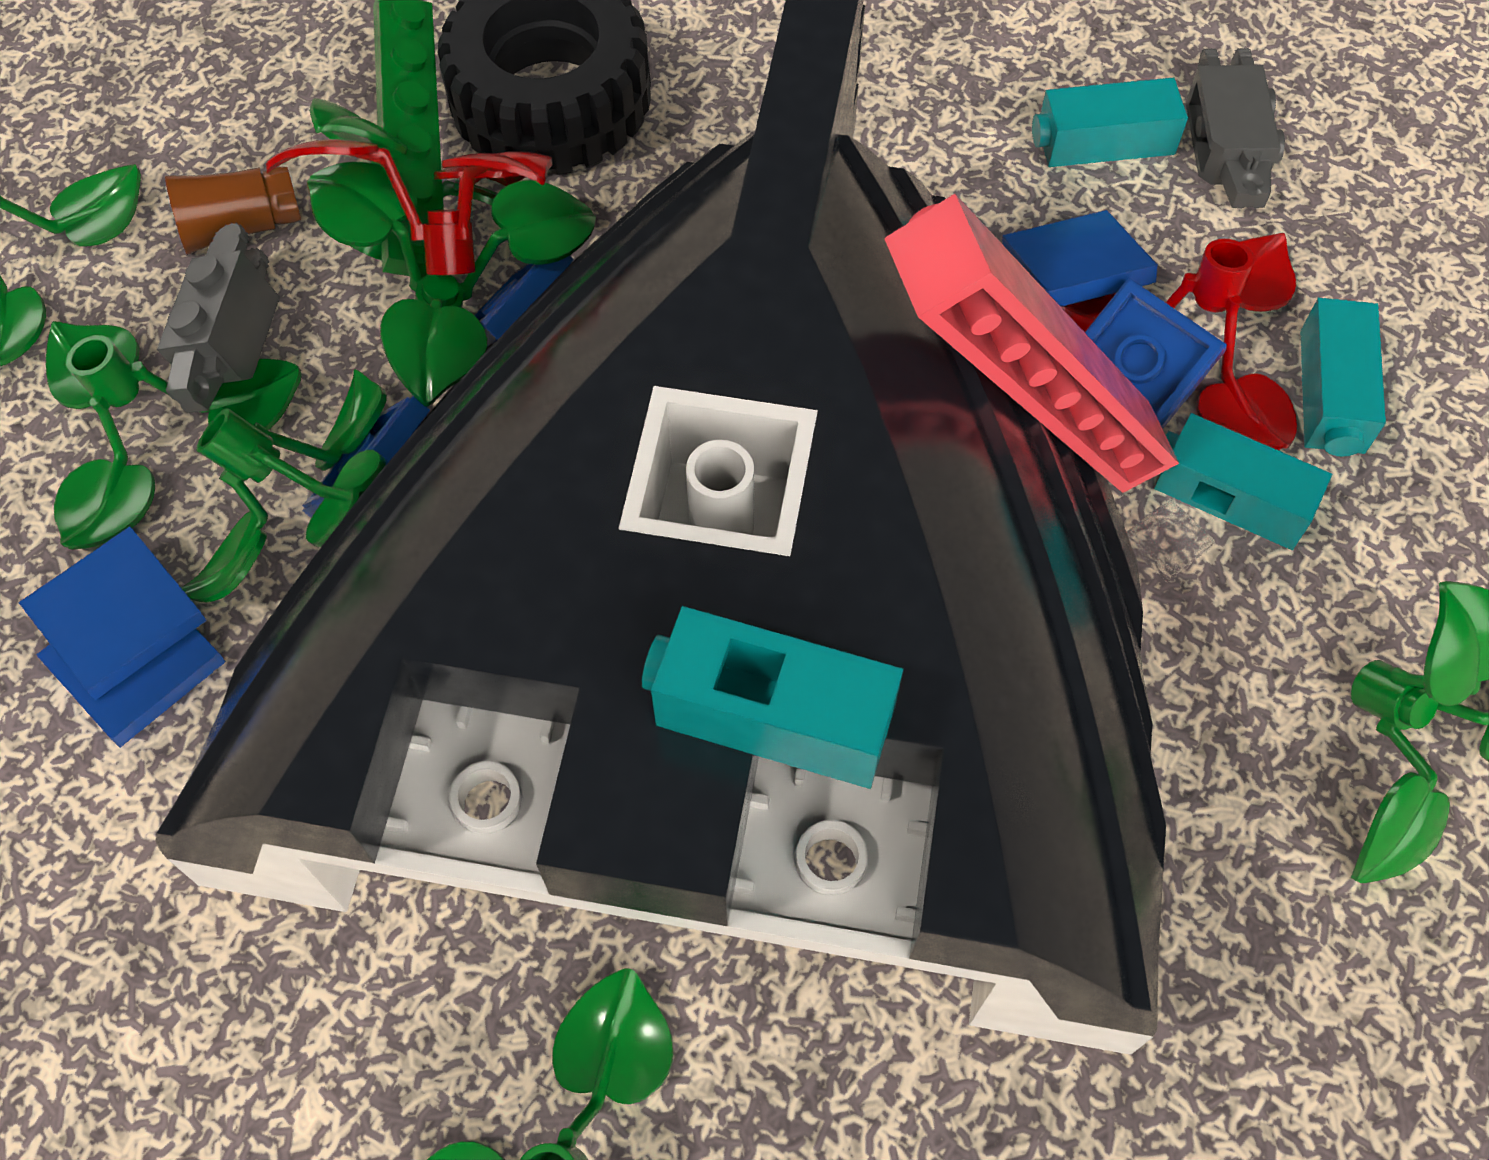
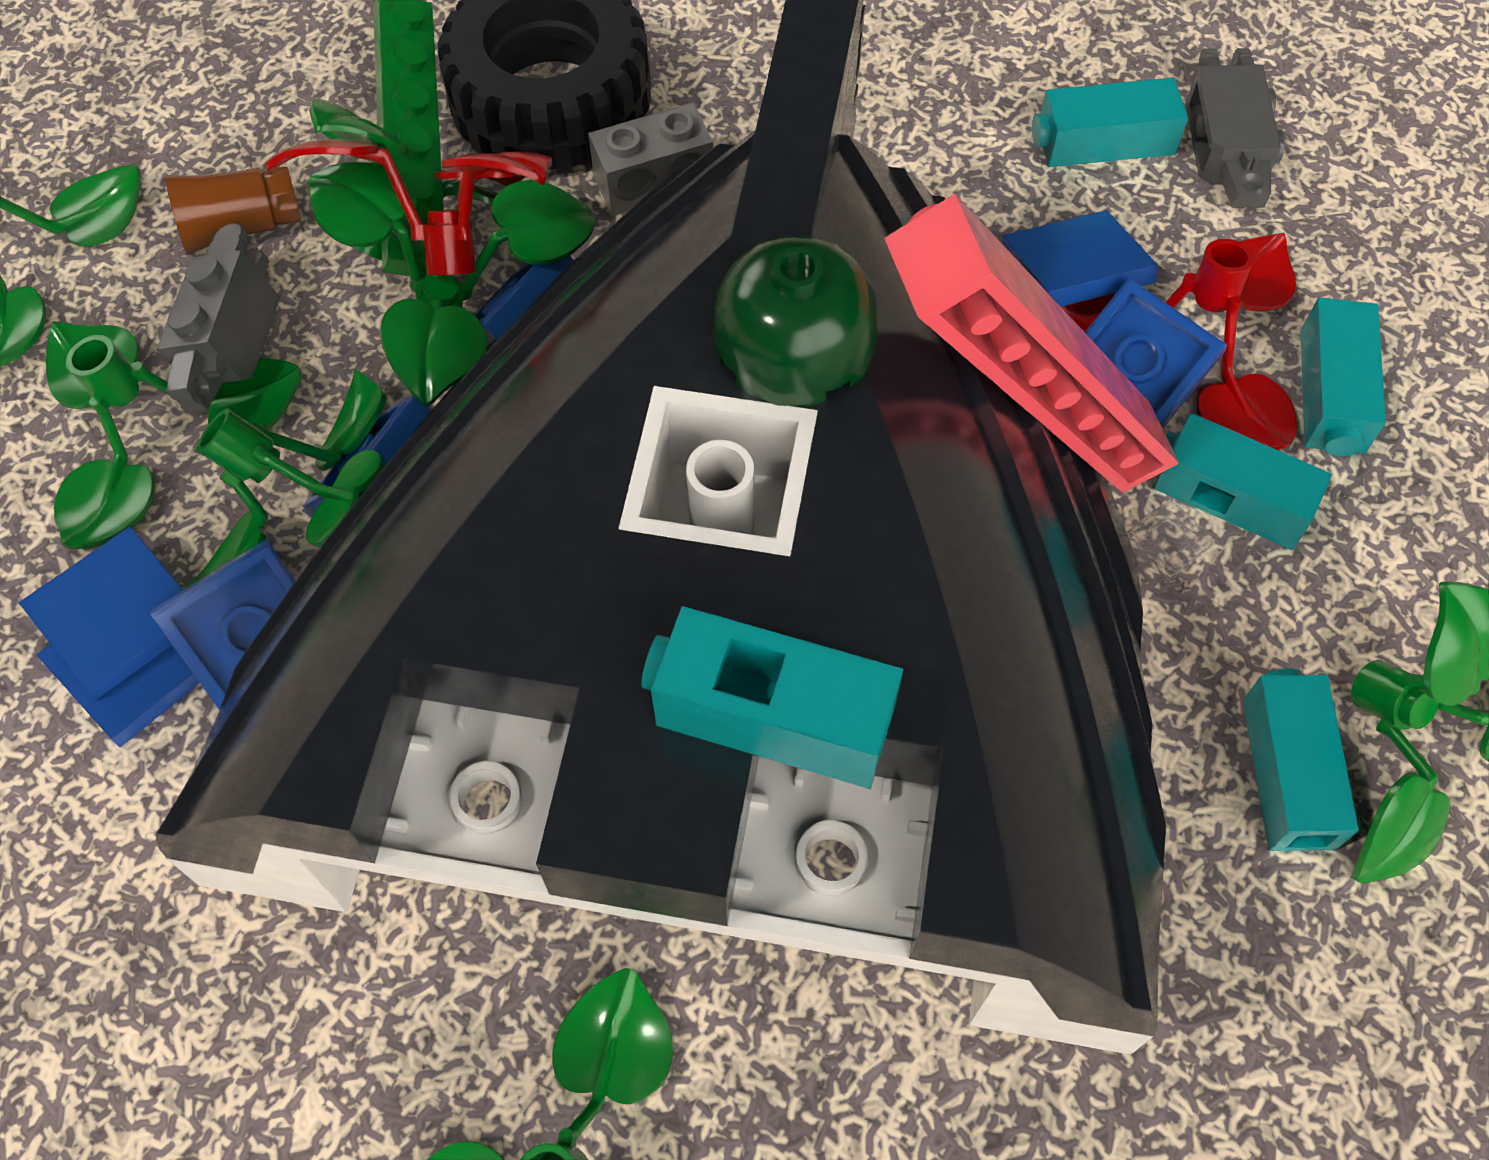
(223, 614): none -> blue tile
(644, 153): none -> light grey brick
(795, 320): none -> dark green cylinder
(1299, 762): none -> teal brick

